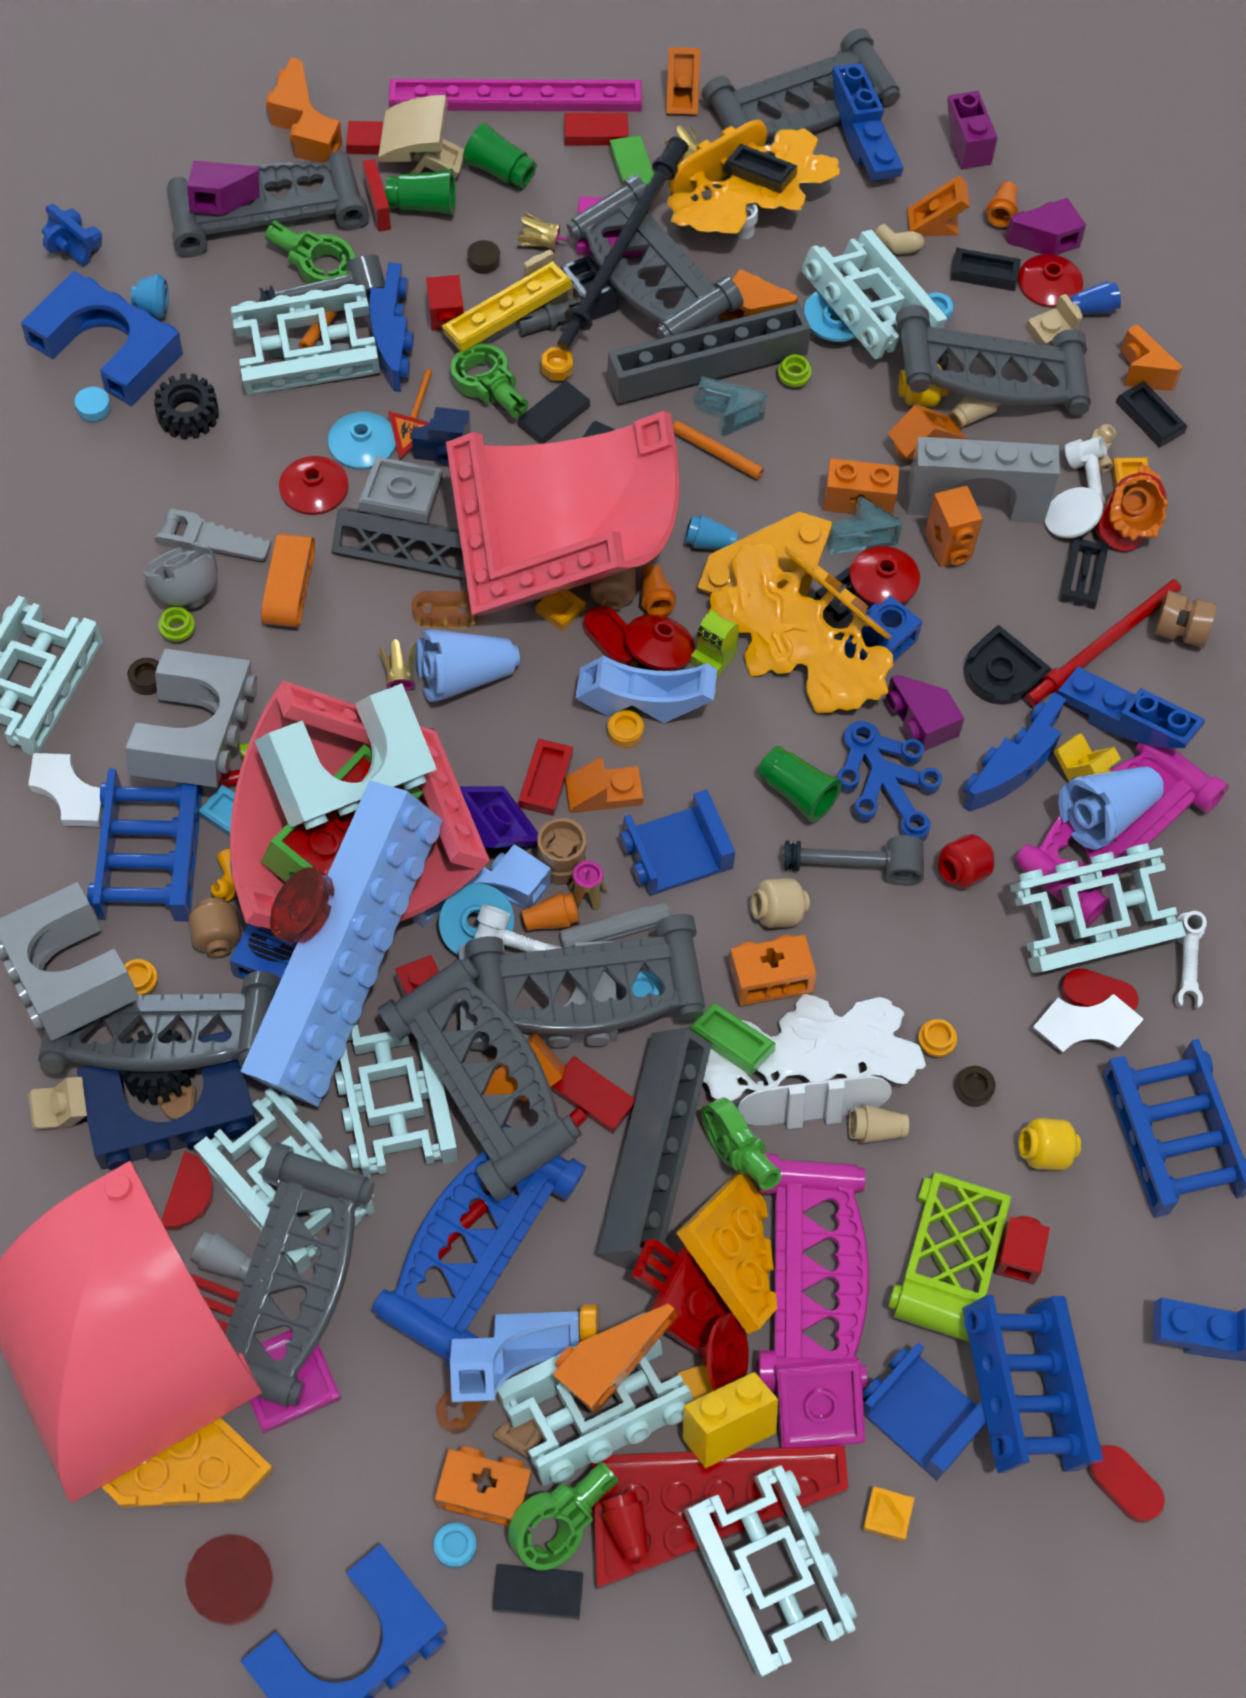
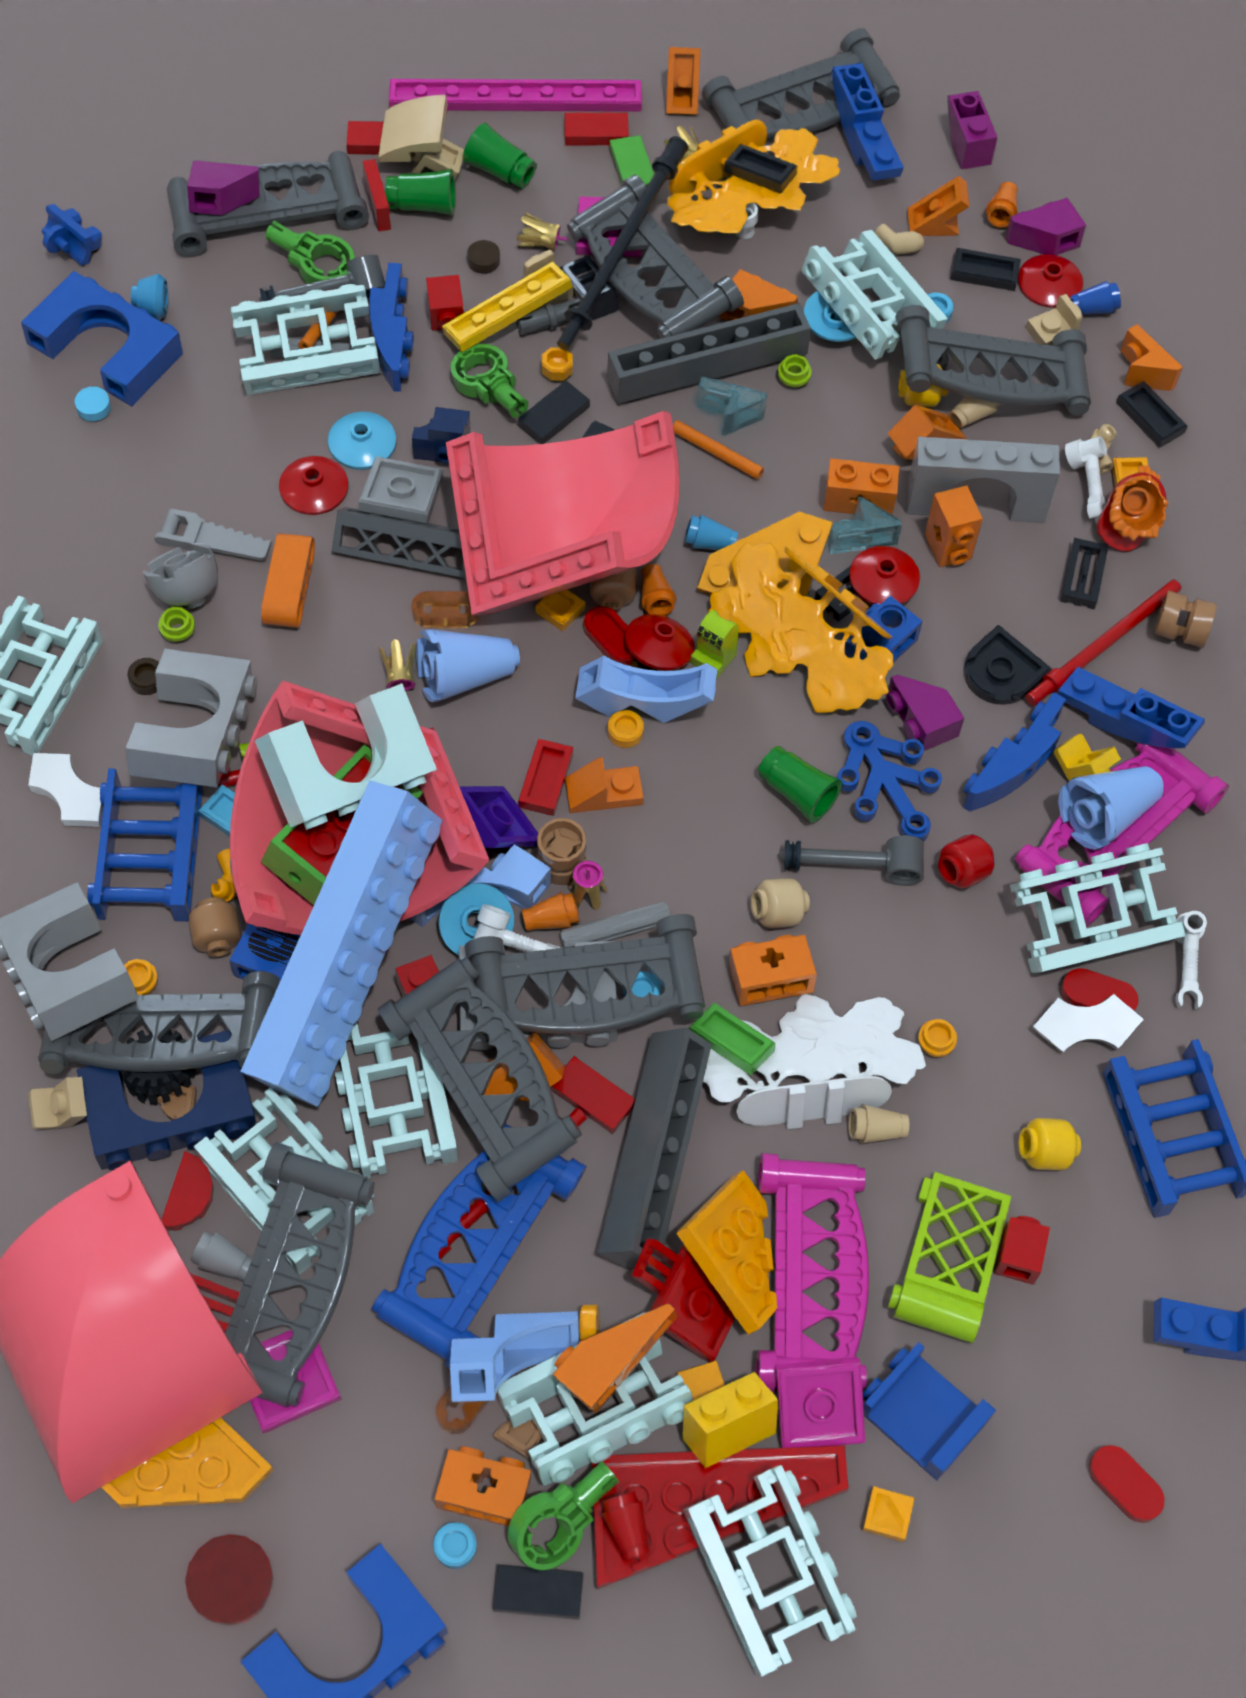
(182, 391): black tyre -> none
(290, 108): orange arch -> none
(301, 906): clear red tile -> none
(404, 425): piece -> none
(678, 846): blue panel -> none
(726, 1352): red dish -> none
(737, 1144): bright green pin -> none
(974, 1086): dark brown tile -> none
(1063, 1380): blue fence -> none
(1074, 512): white piece -> none

